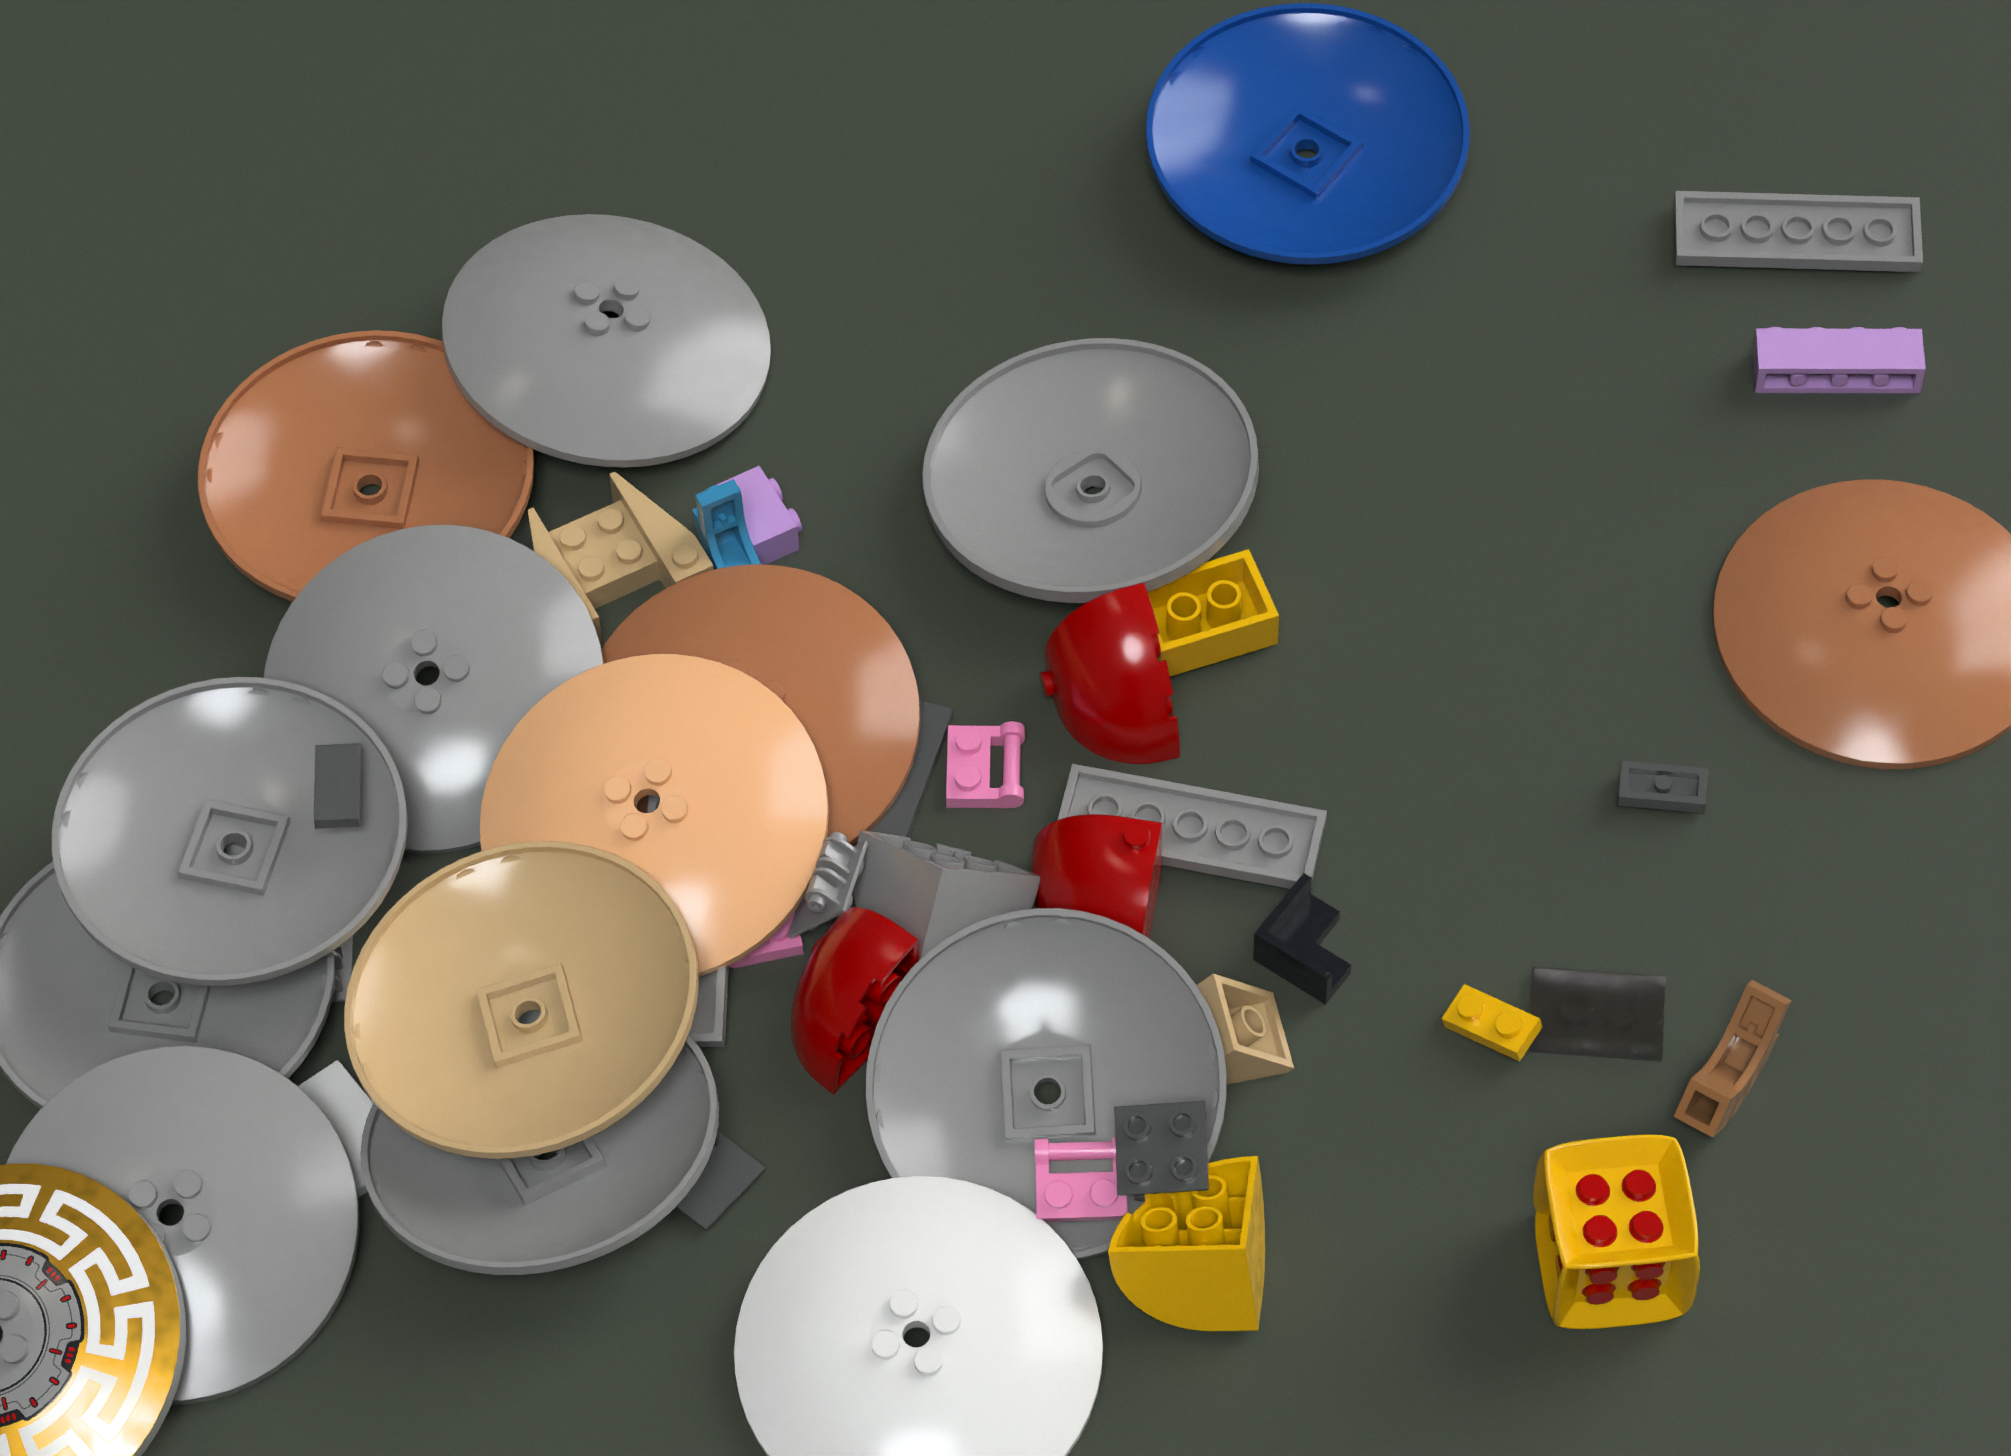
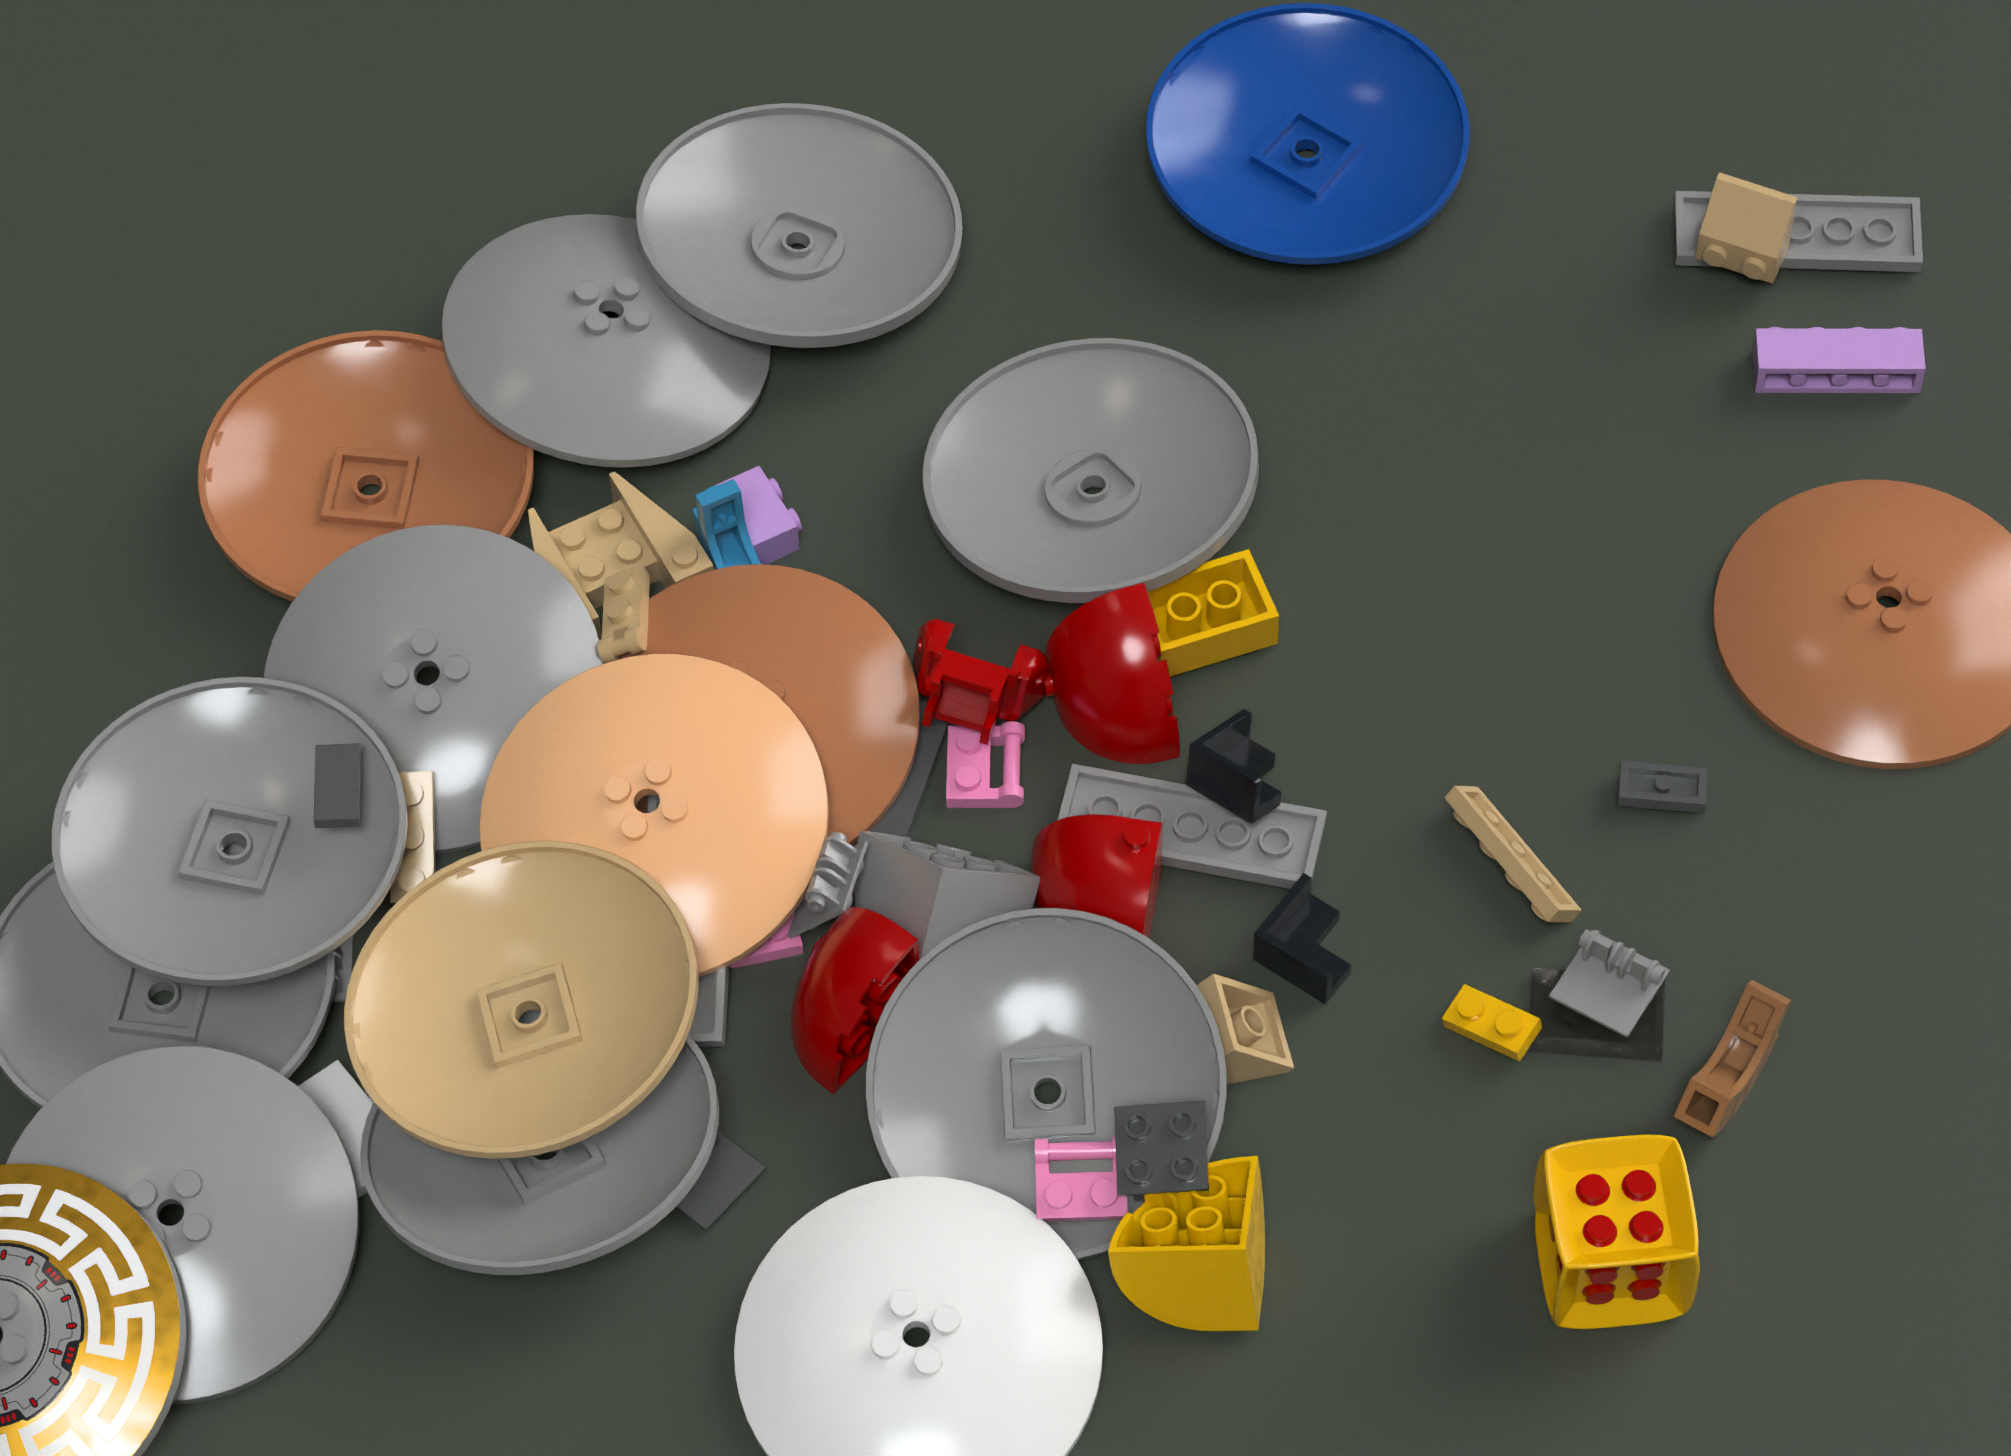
(419, 852): none -> tan plate
(625, 614): none -> tan plate
(760, 179): none -> light grey dish
(971, 689): none -> red piece
(1228, 769): none -> black panel
(1504, 844): none -> tan plate
(1609, 982): none -> light grey hinge
(1746, 228): none -> tan slope

